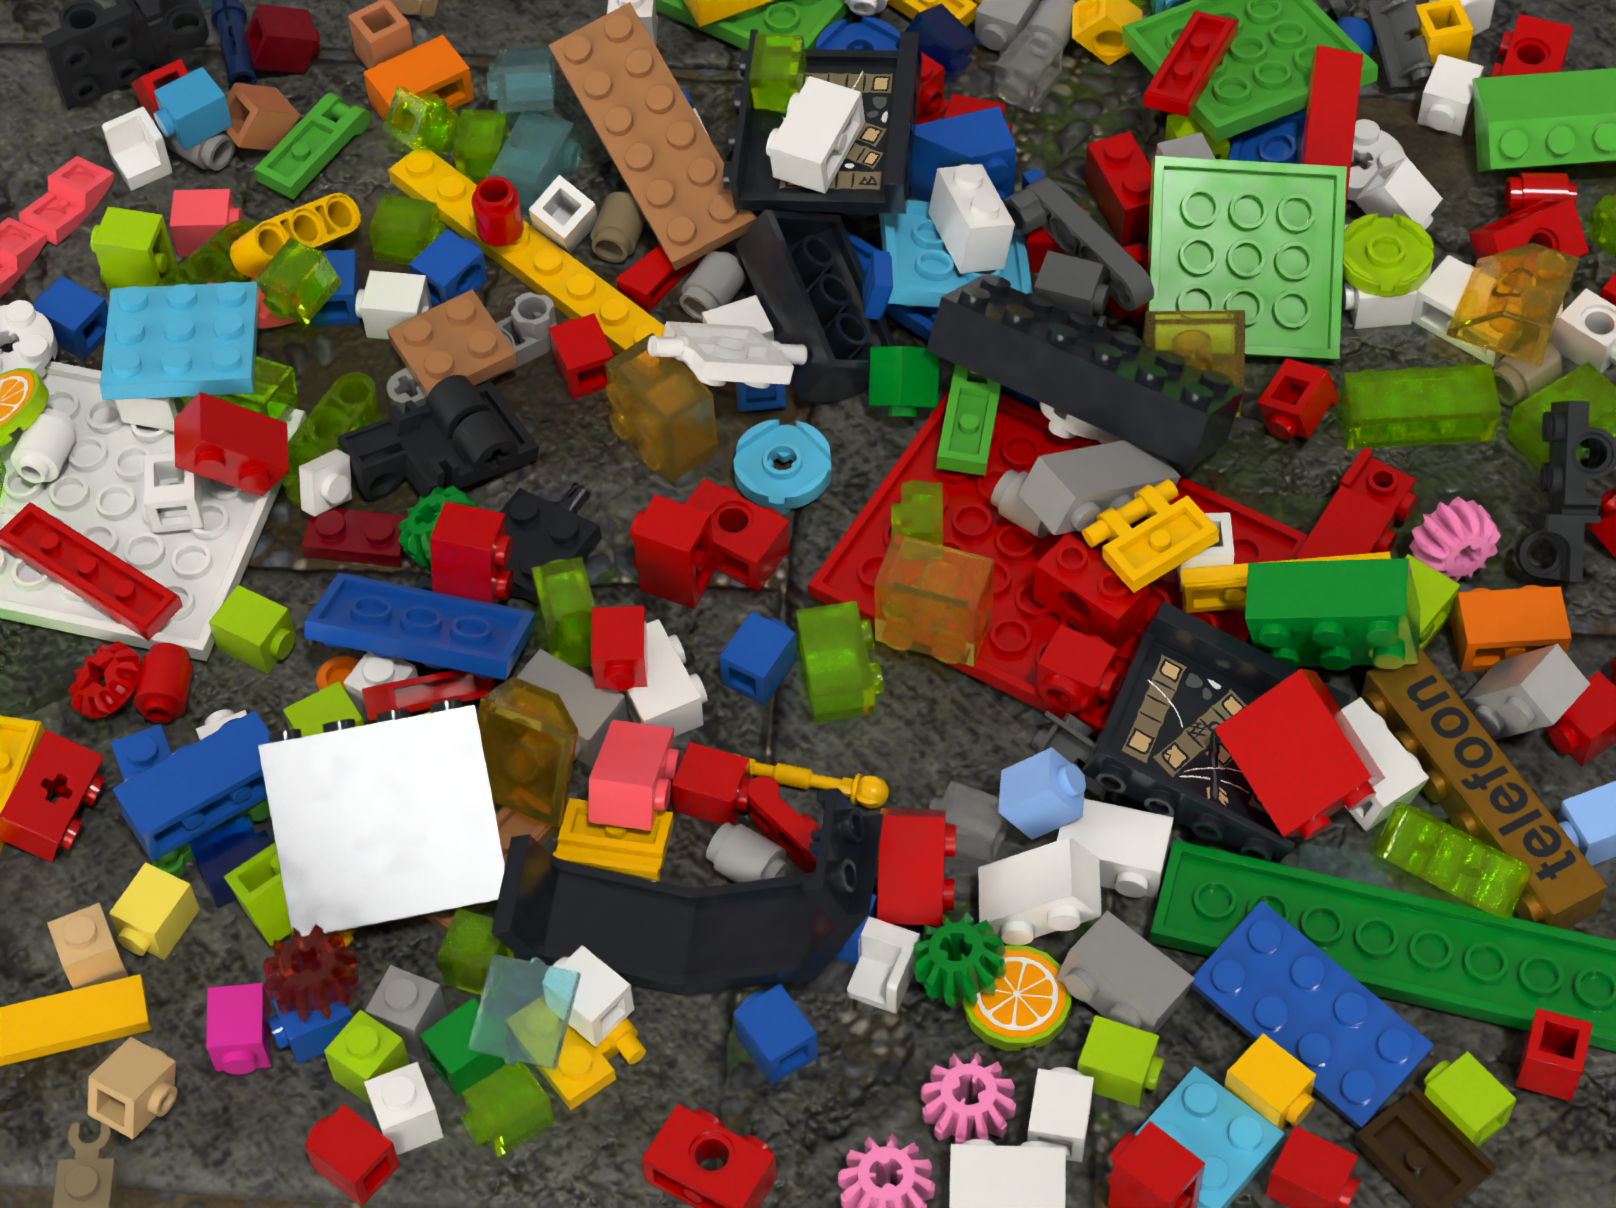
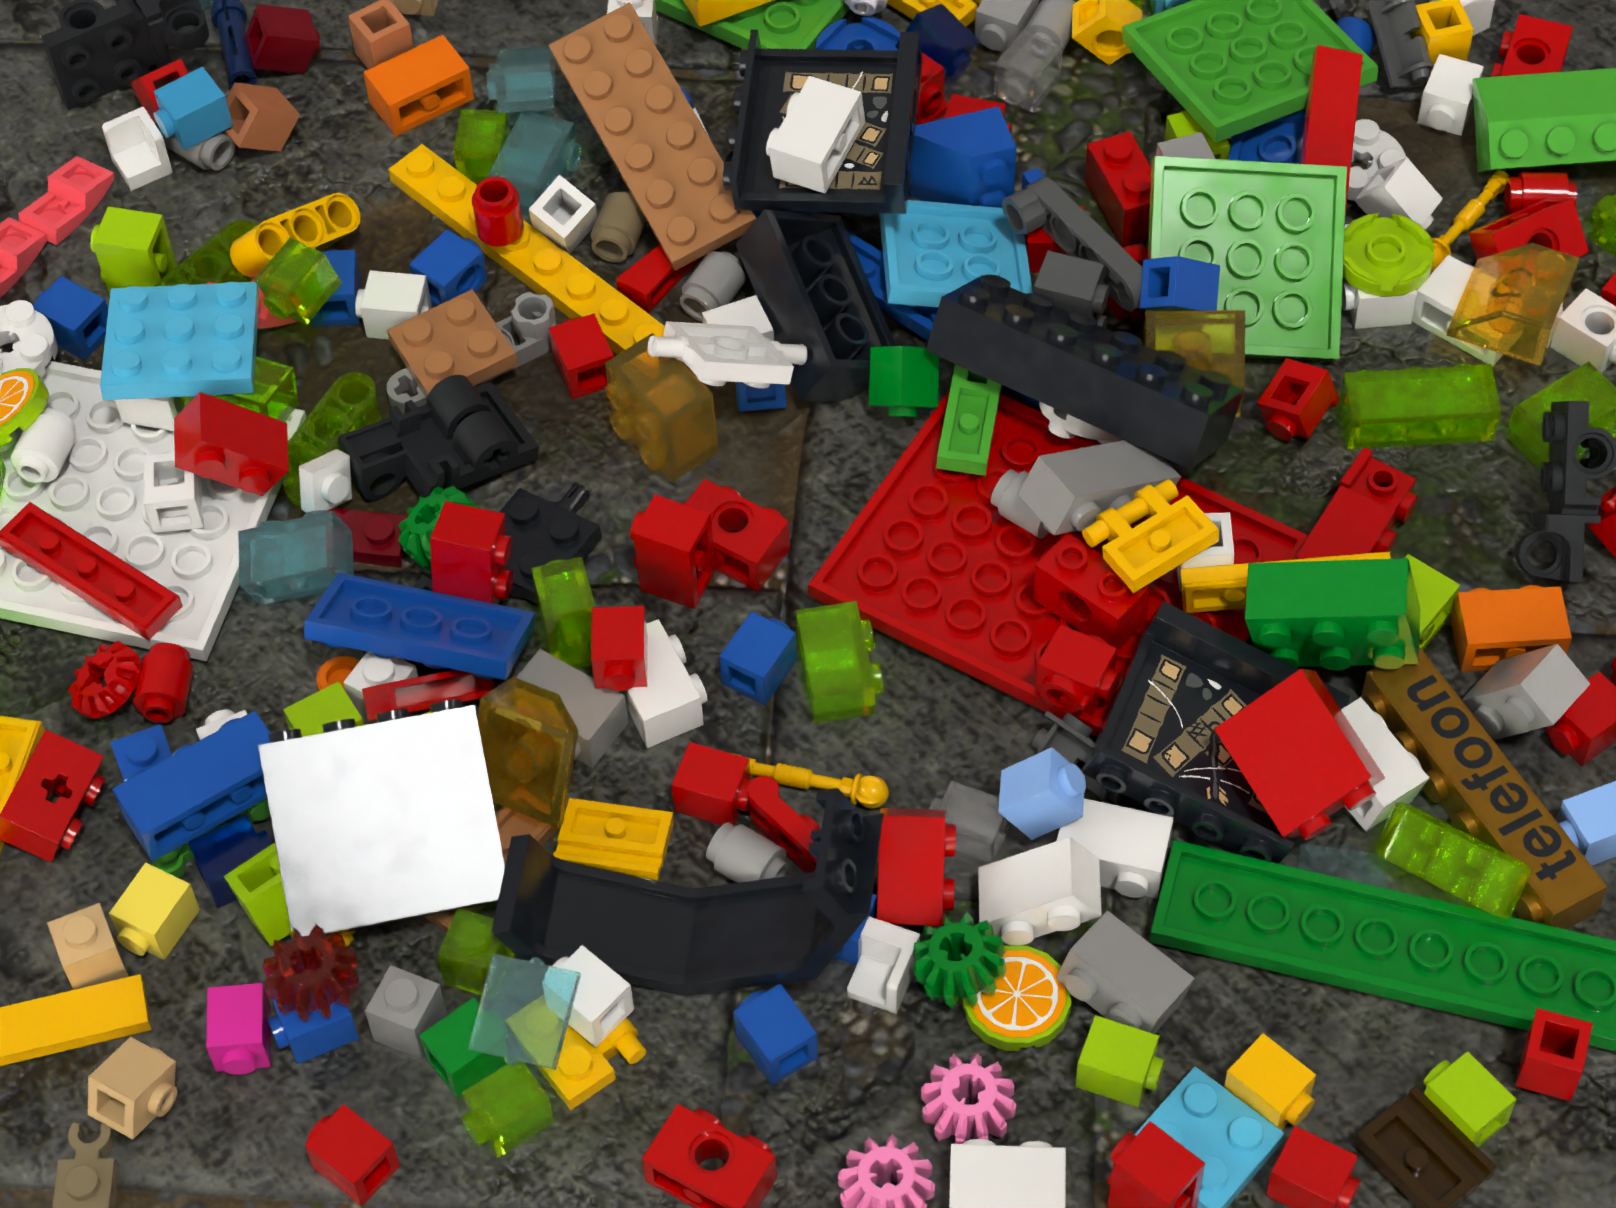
(199, 216): coral brick -> none
(253, 629): lime brick -> none
(294, 556): none -> clear light blue brick
(311, 145): bright green plate -> none
(364, 1052): lime brick -> none
(403, 228): clear neon green brick -> none
(404, 1108): white brick -> none
(421, 121): clear neon green brick -> none
(632, 775): coral brick -> none
(777, 70): clear neon green brick -> none
(782, 488): medium azure plate -> none
(877, 284): blue tile -> none
(919, 512): clear neon green brick -> none
(933, 600): clear yellow brick -> none
(971, 218): white brick -> none
(1061, 1110): white brick -> none
(1179, 285): none -> blue brick
(1191, 63): red tile -> none
(1295, 994): blue plate -> none
(1456, 539): bright pink gear -> none
(1468, 216): none -> yellow piece
(1520, 379): dark tan brick -> none

